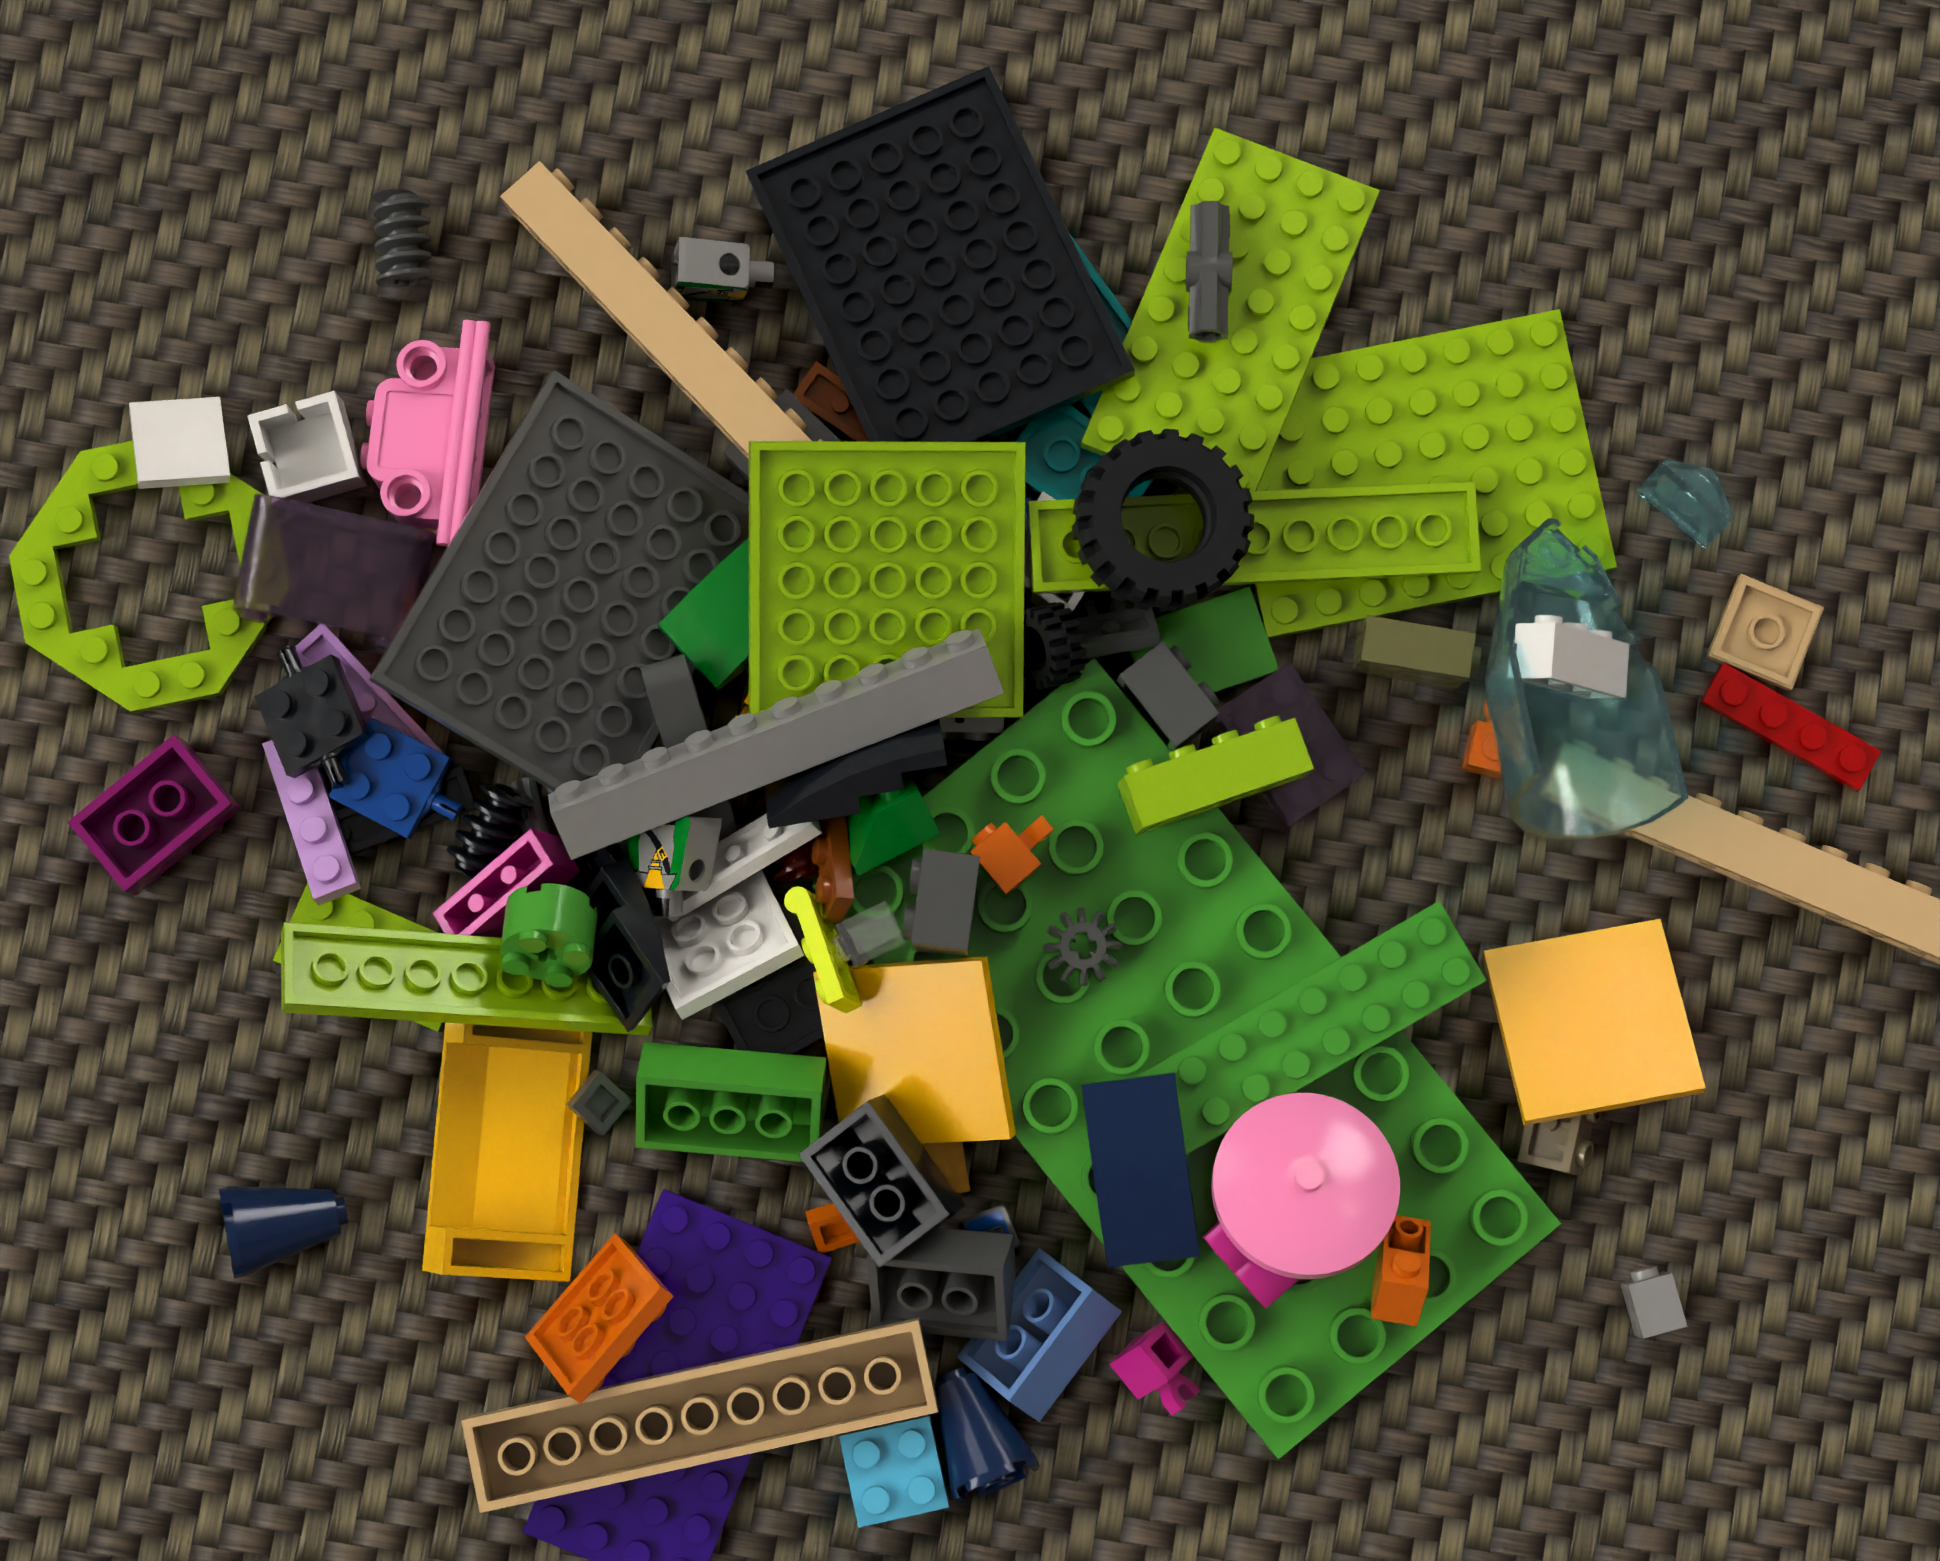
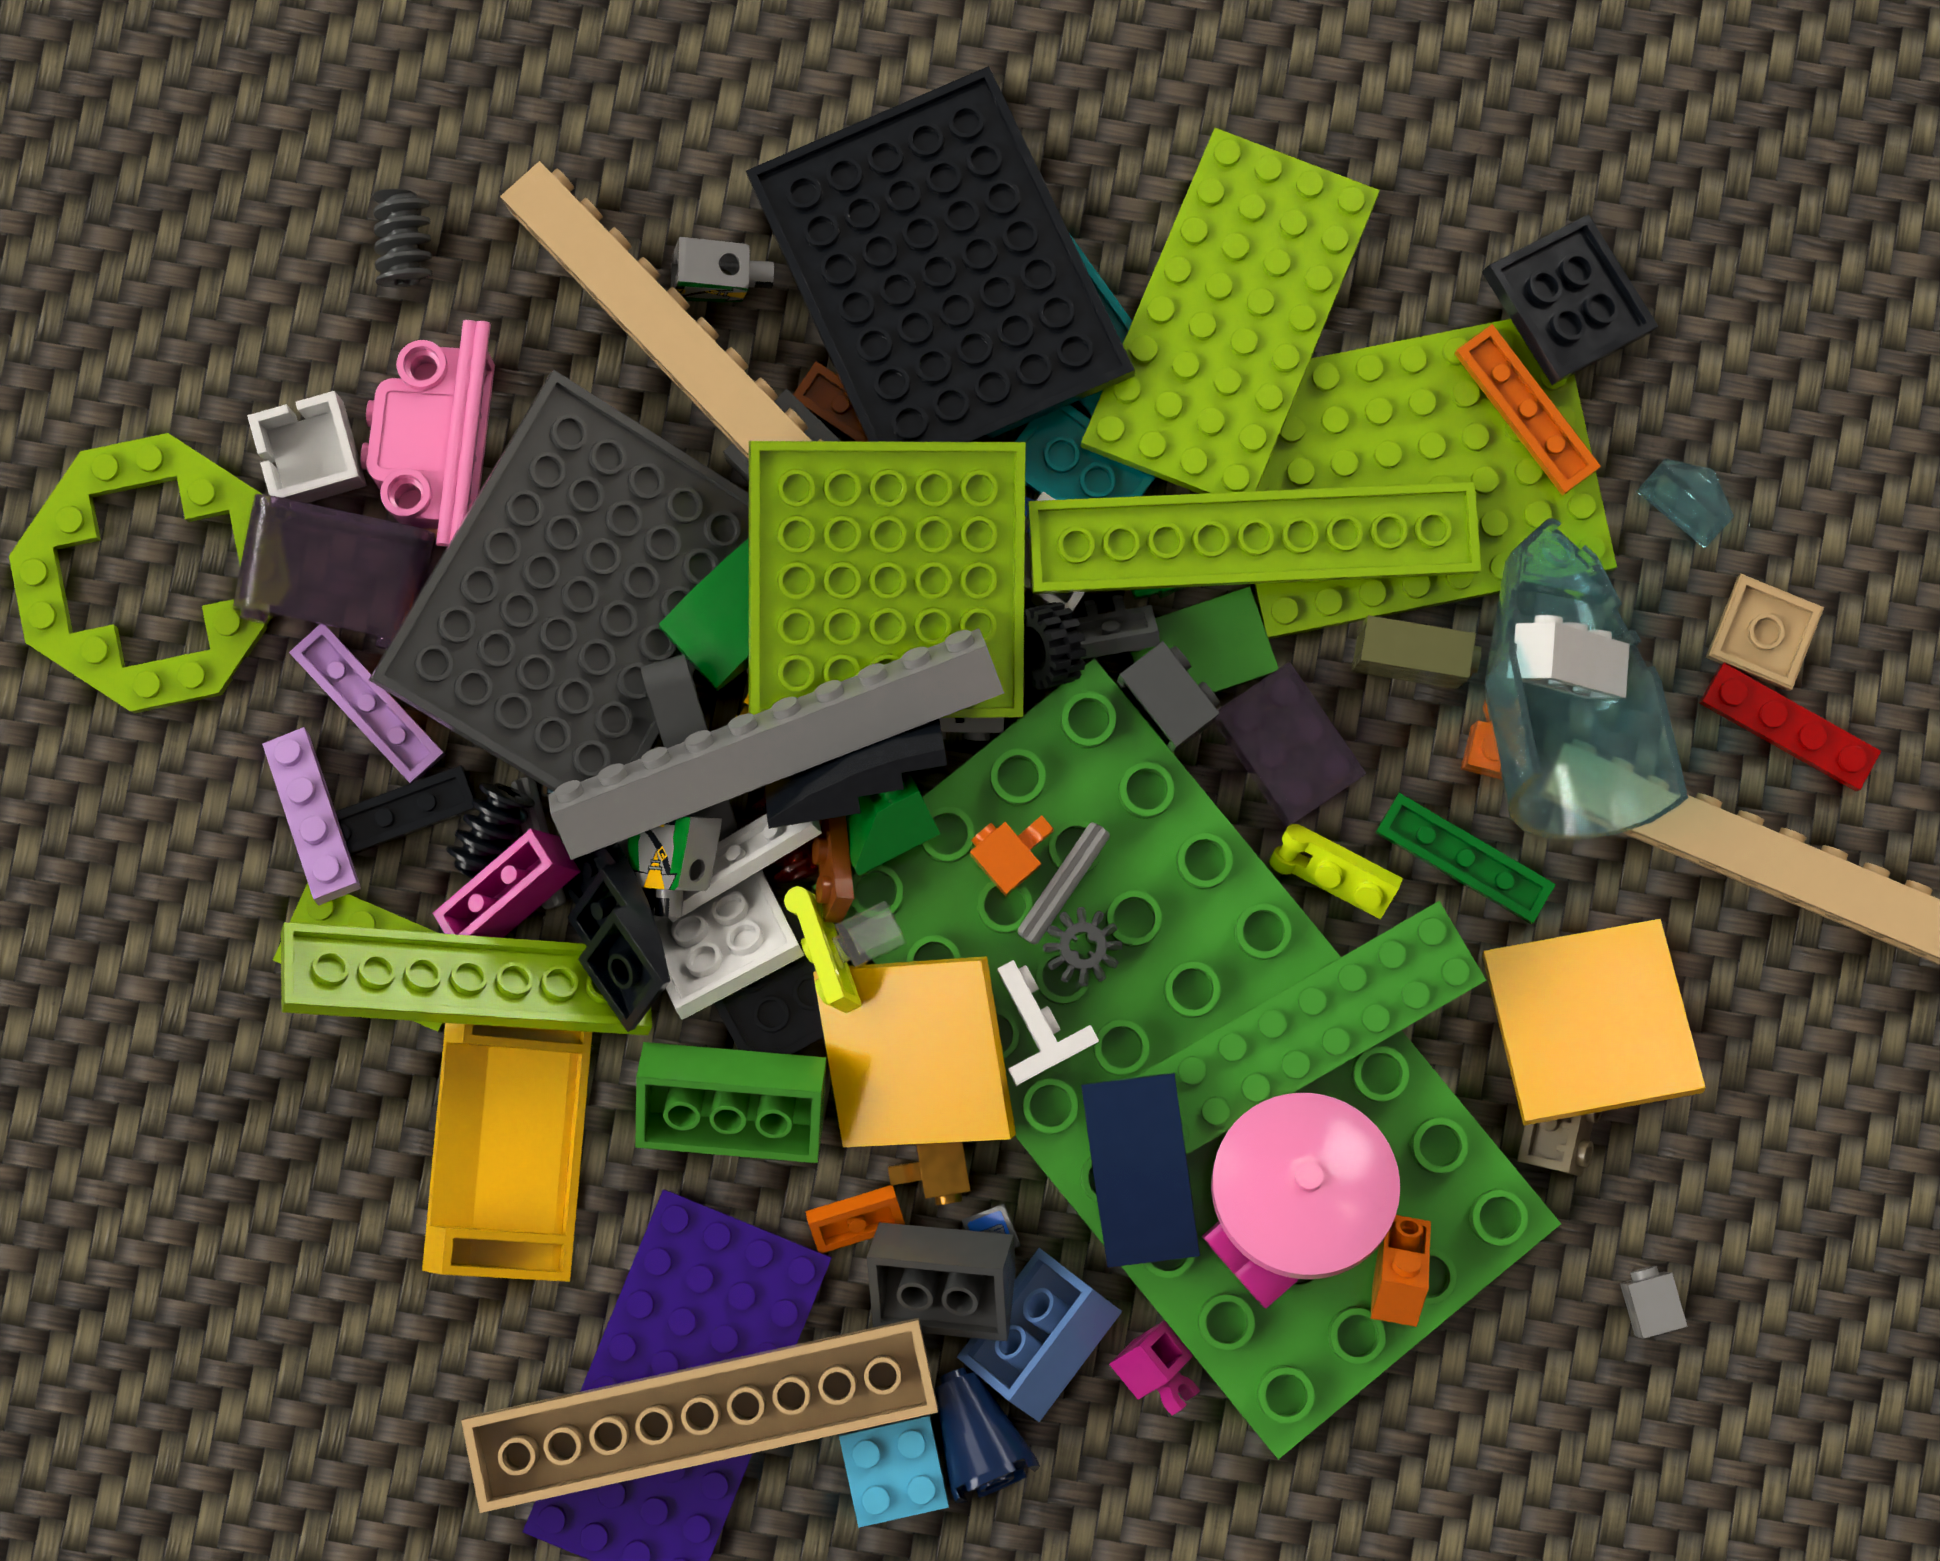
(154, 815): magenta brick -> none
(179, 442): white tile -> none
(277, 1223): dark blue cone -> none
(313, 716): black plate -> none
(395, 780): blue plate -> none
(548, 934): bright green brick -> none
(598, 1102): dark grey plate -> none
(598, 1318): orange plate -> none
(881, 1179): black slope -> none
(944, 902): dark grey brick -> none
(1041, 1026): none -> white bracket
(1063, 883): none -> light grey axle
(1209, 272): dark grey piece -> none
(1209, 483): black tyre -> none
(1214, 775): lime brick -> none
(1335, 870): none -> neon yellow plate
(1465, 858): none -> green plate
(1527, 409): none -> orange plate
(1570, 299): none -> black plate

